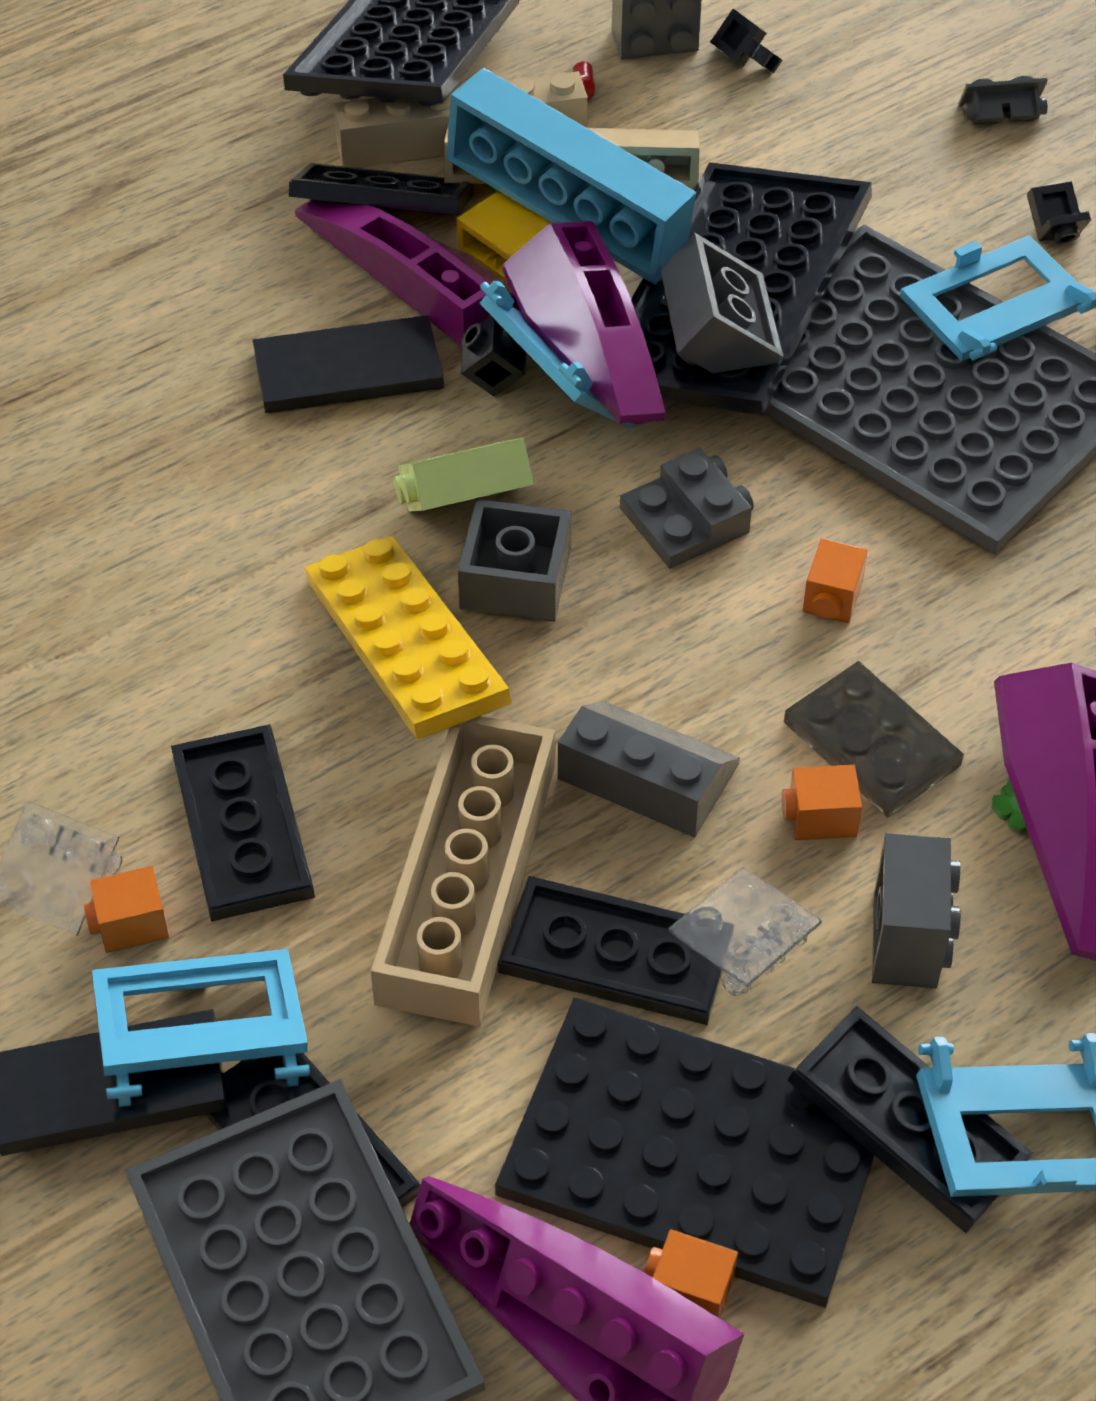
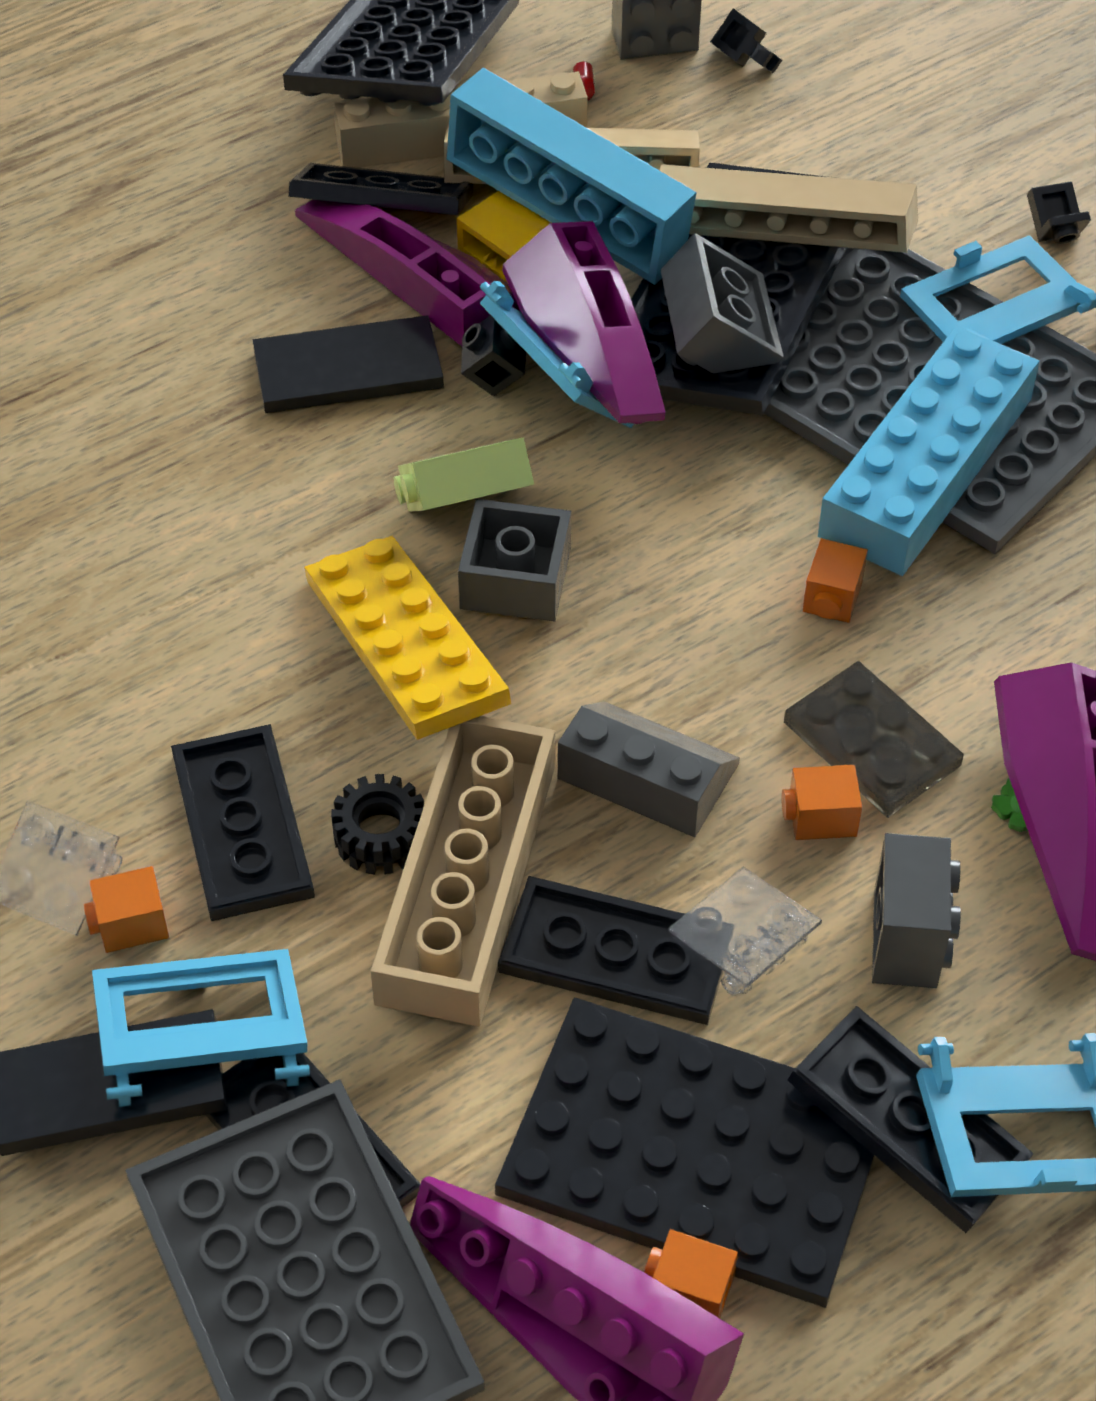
(373, 800): none -> black tyre
(689, 508): dark grey plate -> none
(800, 208): none -> tan brick
(928, 449): none -> medium azure brick
(984, 99): dark grey hinge -> none

